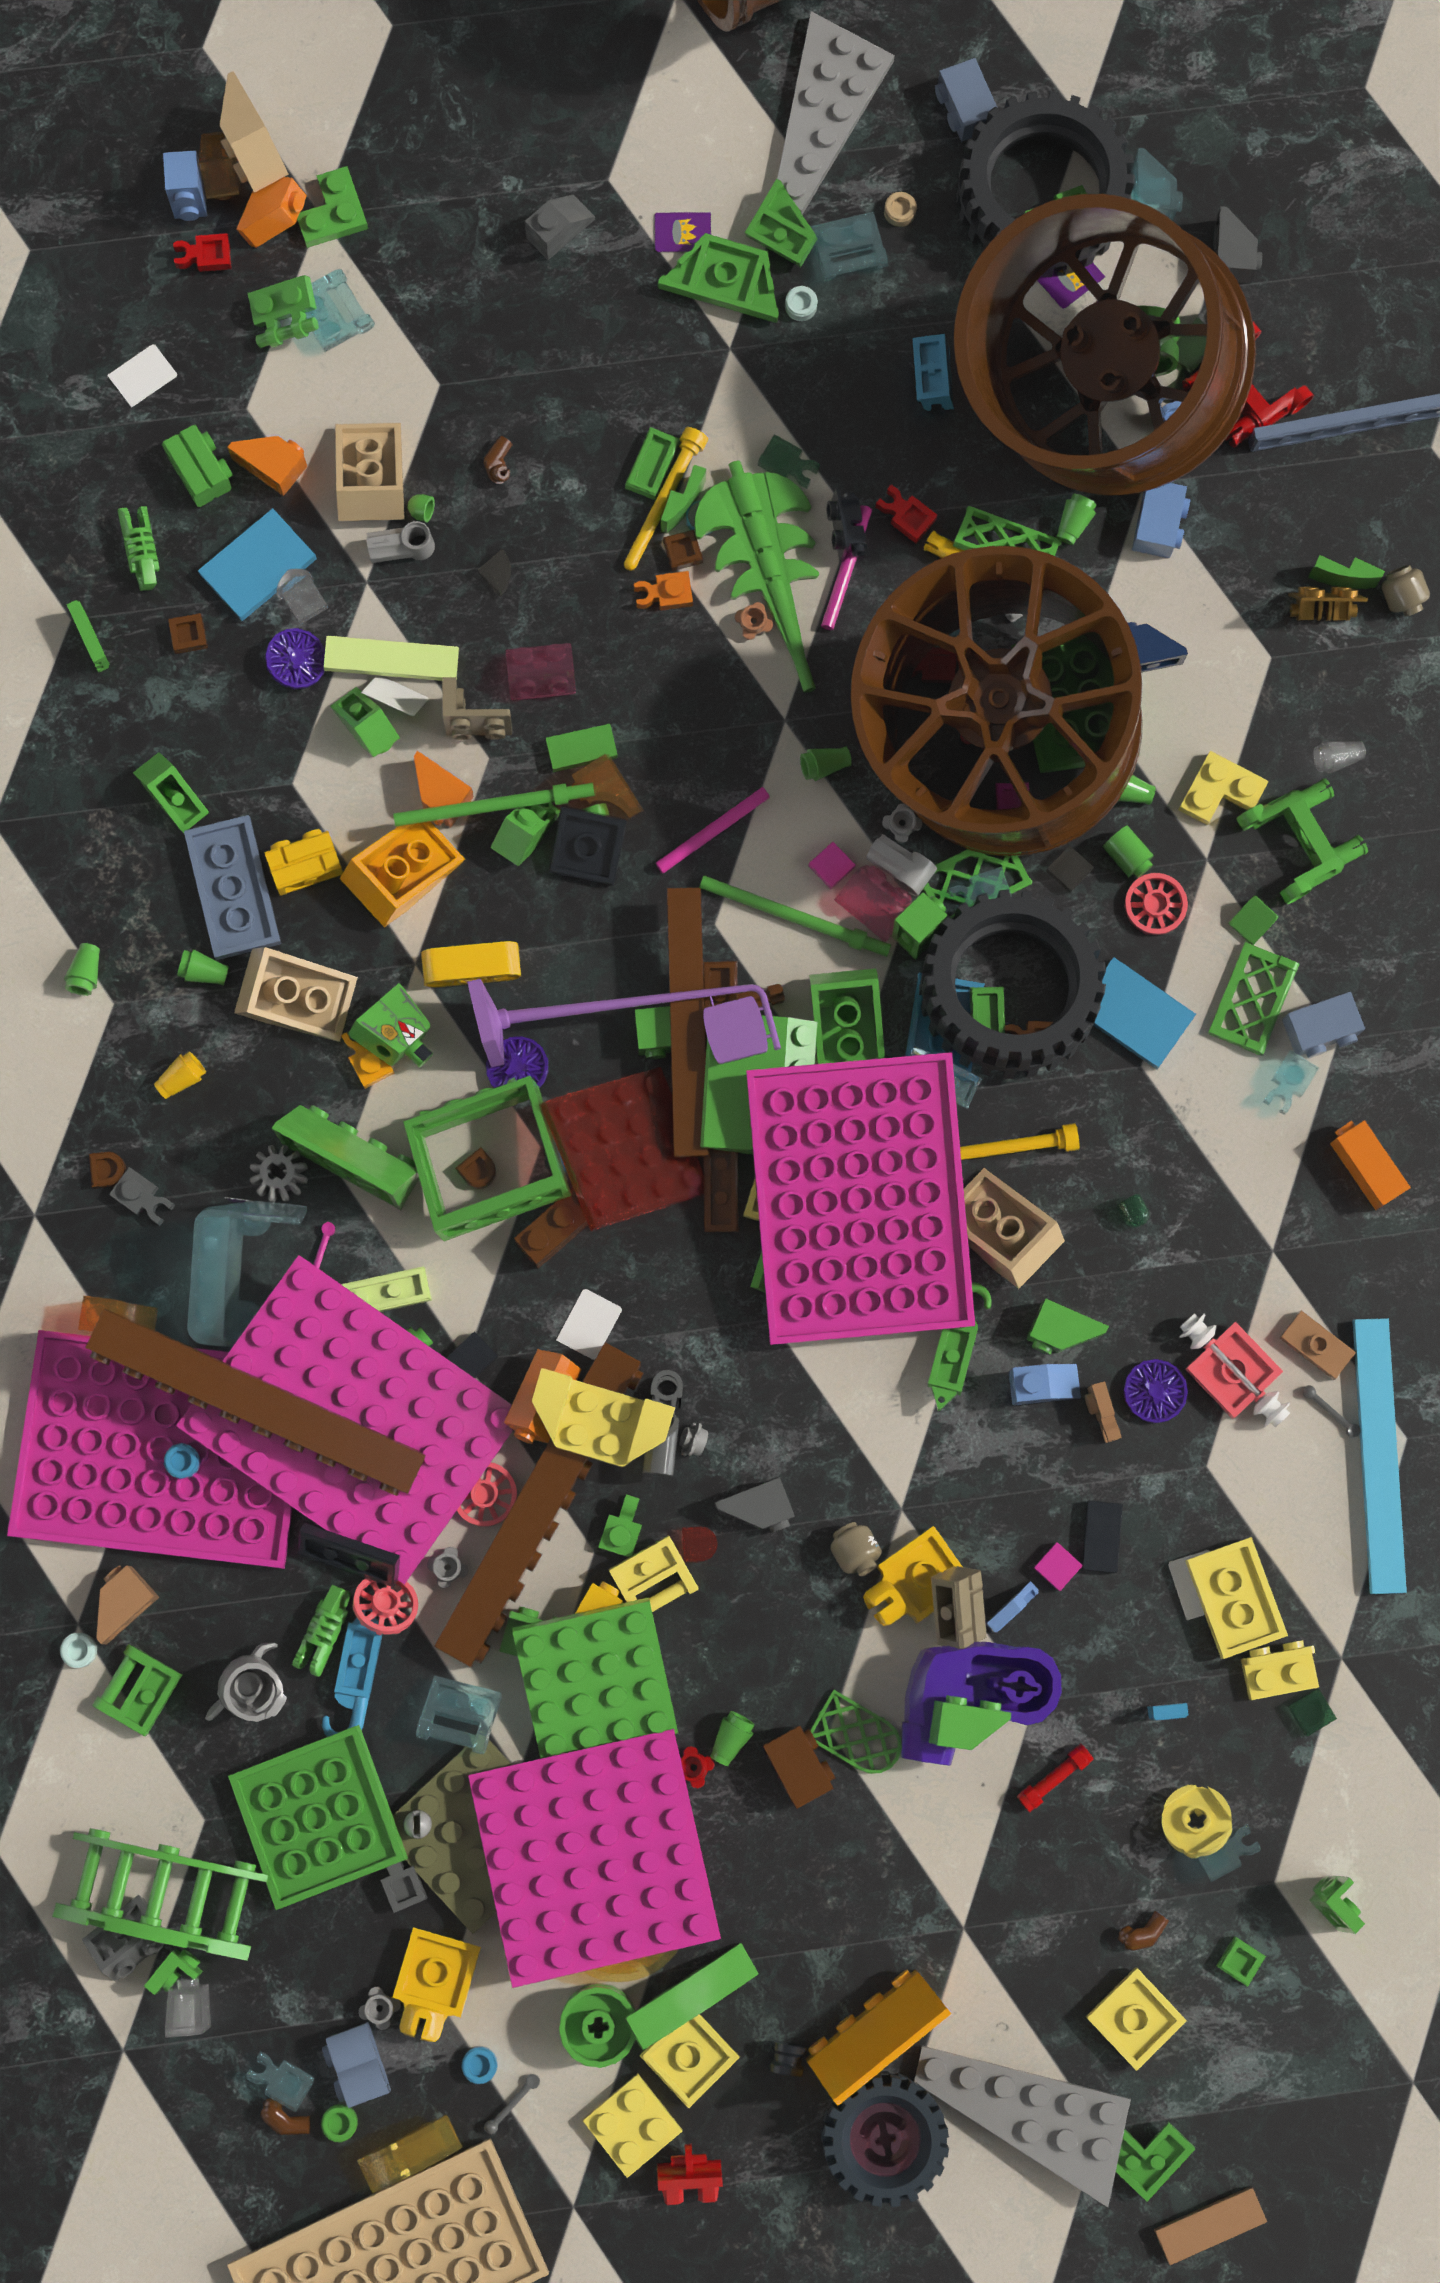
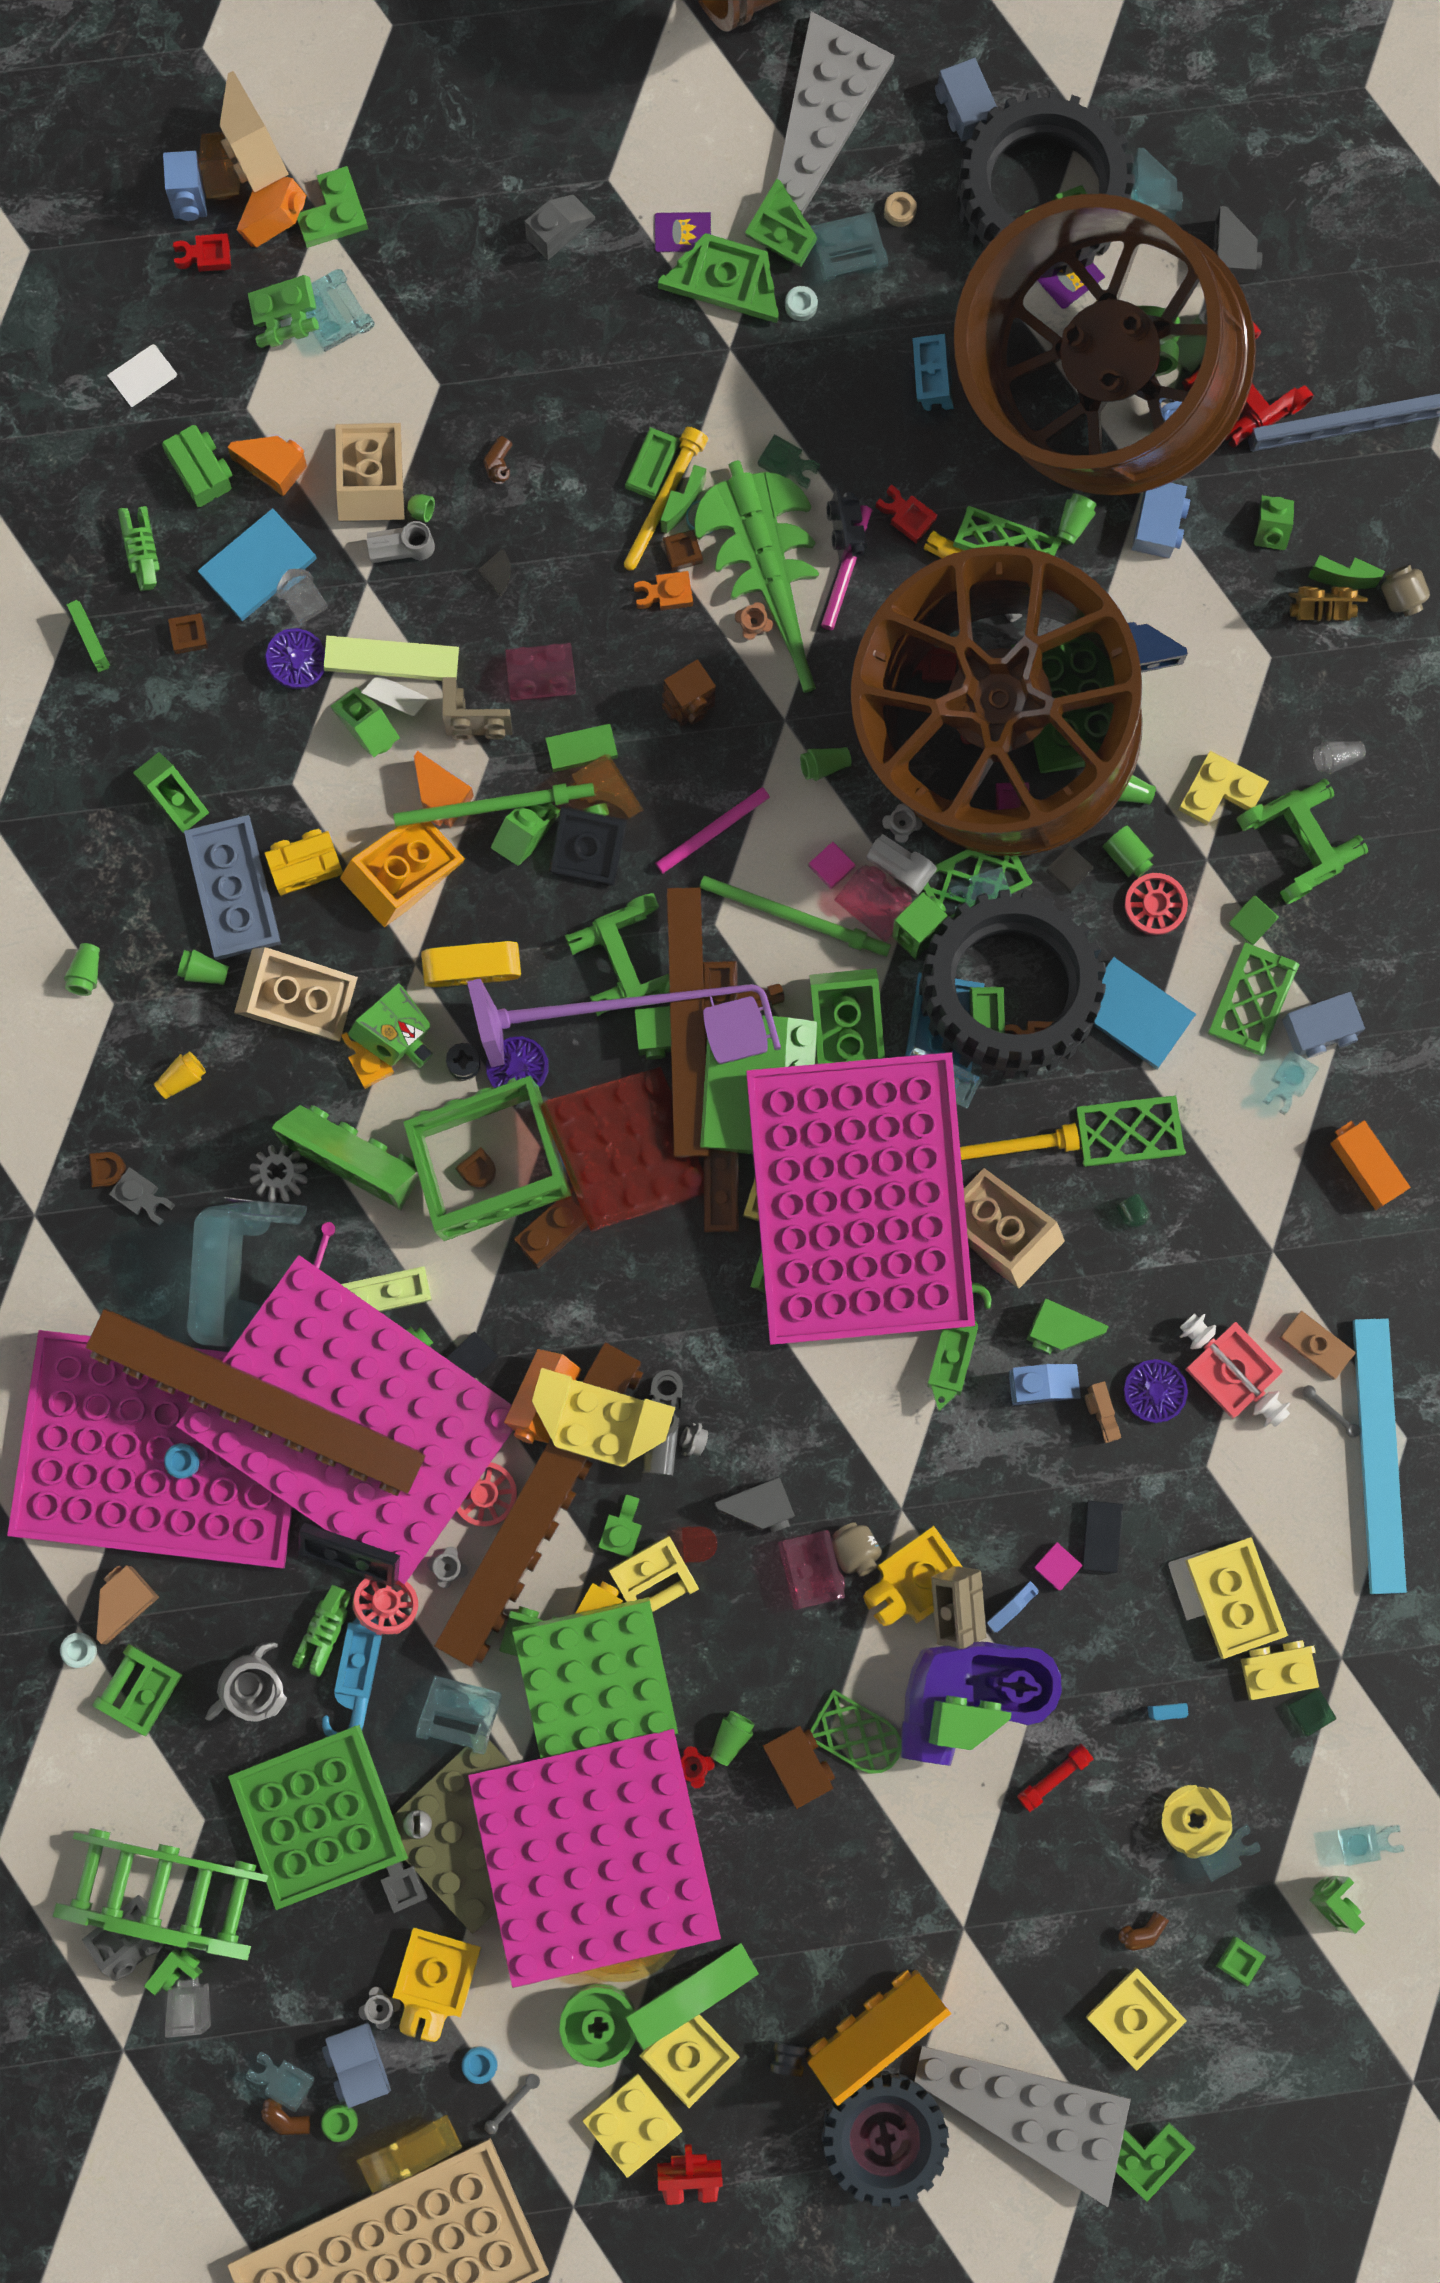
(93, 1307): clear orange arch -> none
(464, 1068): none -> black wheel
(589, 1324): white sticker -> none
(606, 933): none -> bright green connector
(688, 694): none -> reddish brown brick
(811, 1570): none -> clear pink bracket
(1143, 1106): none -> bright green window
(1210, 2225): medium nougat tile -> none
(1274, 522): none -> bright green bracket
(1364, 1845): none -> clear light blue plate

